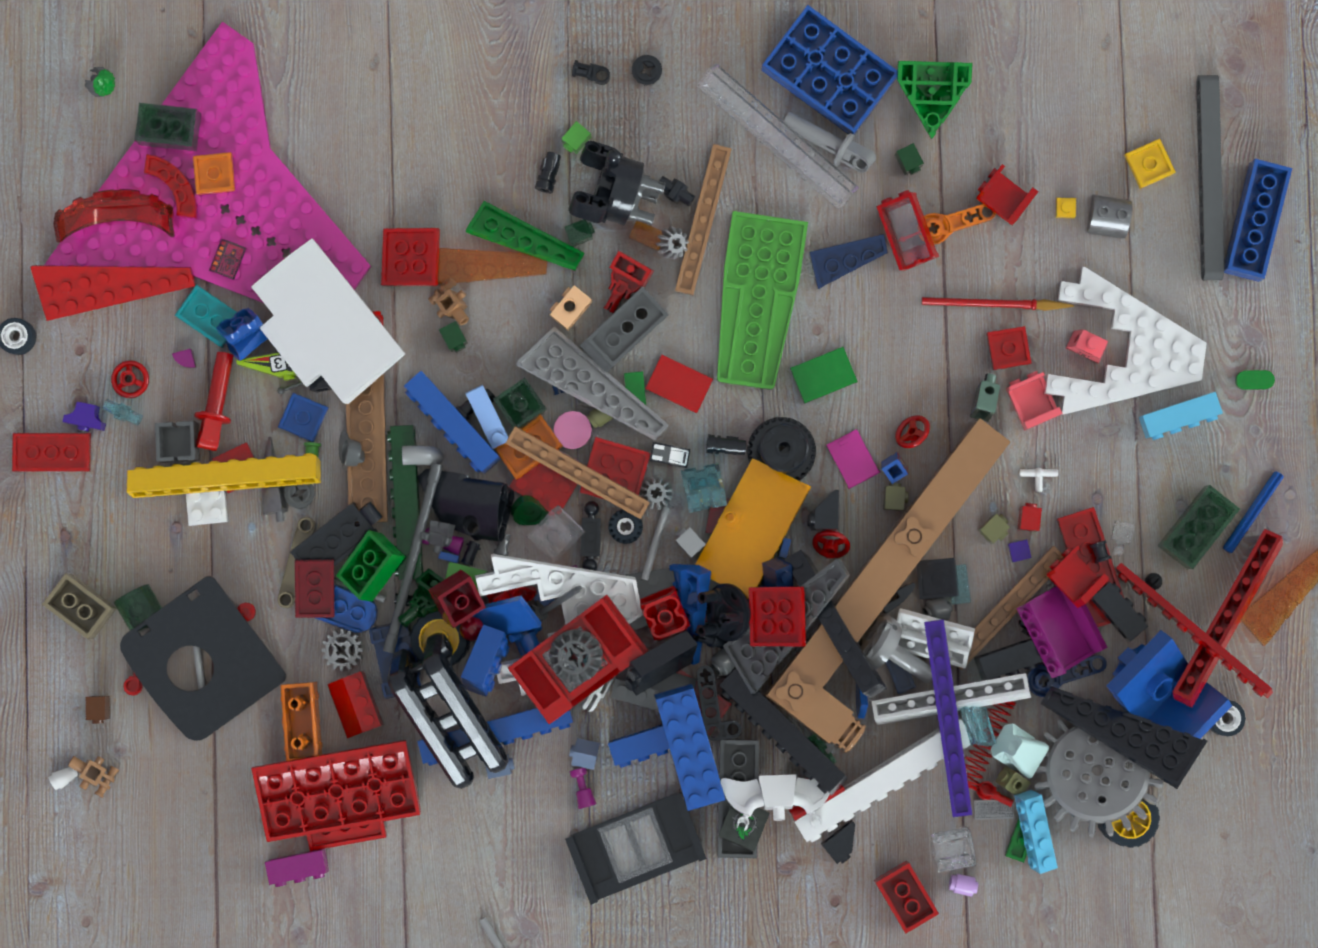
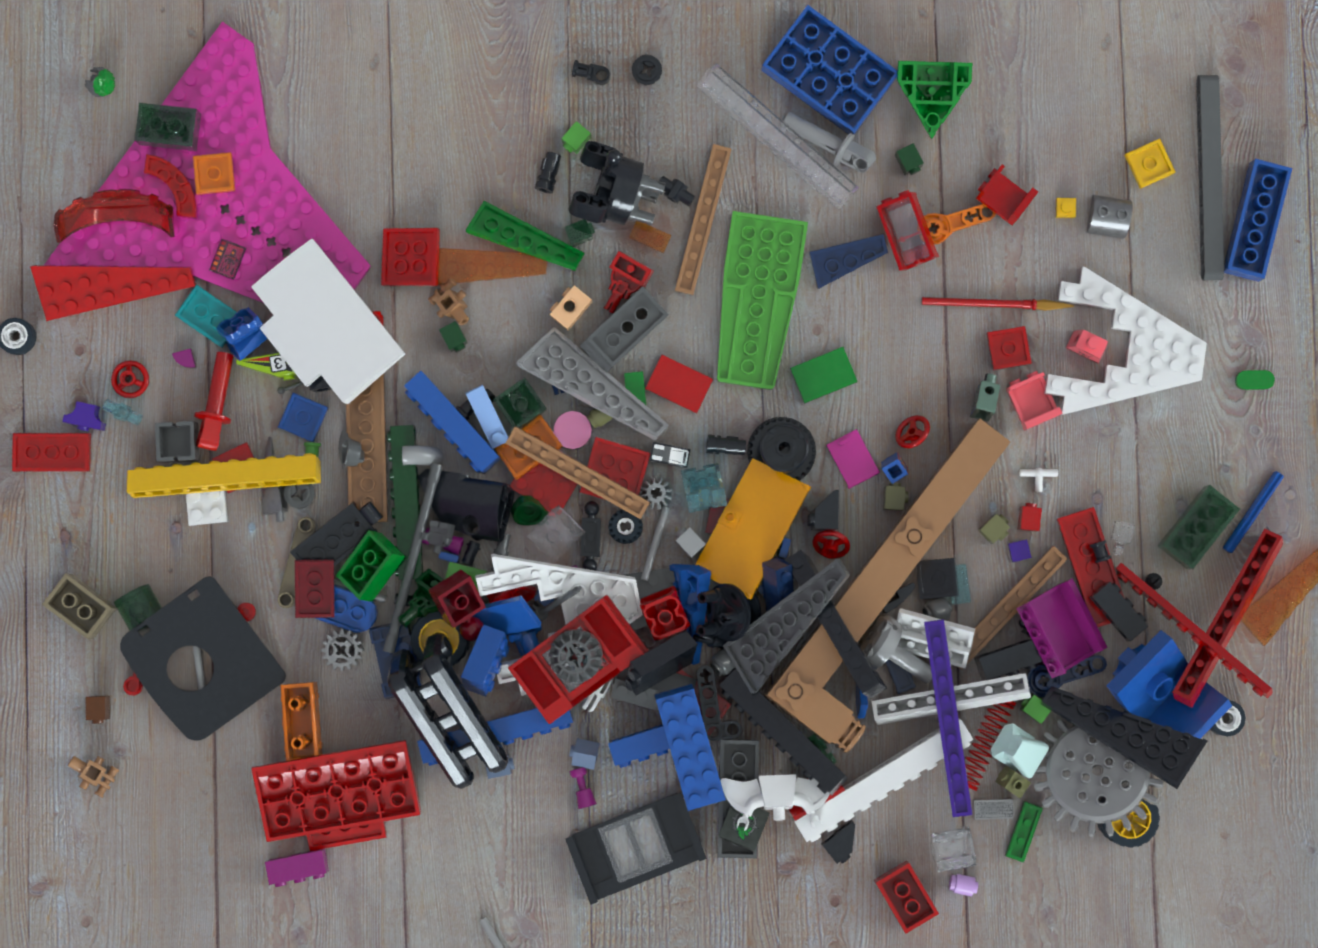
(62, 777): white cone -> none
(355, 704): red slope -> none
(666, 242): light grey gear -> none
(777, 616): red plate -> none
(978, 726): clear light blue plate -> none
(987, 791): red plate -> none
(1034, 709): none -> bright green brick
(1035, 831): medium azure brick -> none
(1075, 577): red panel -> none
(1180, 415): medium azure brick -> none

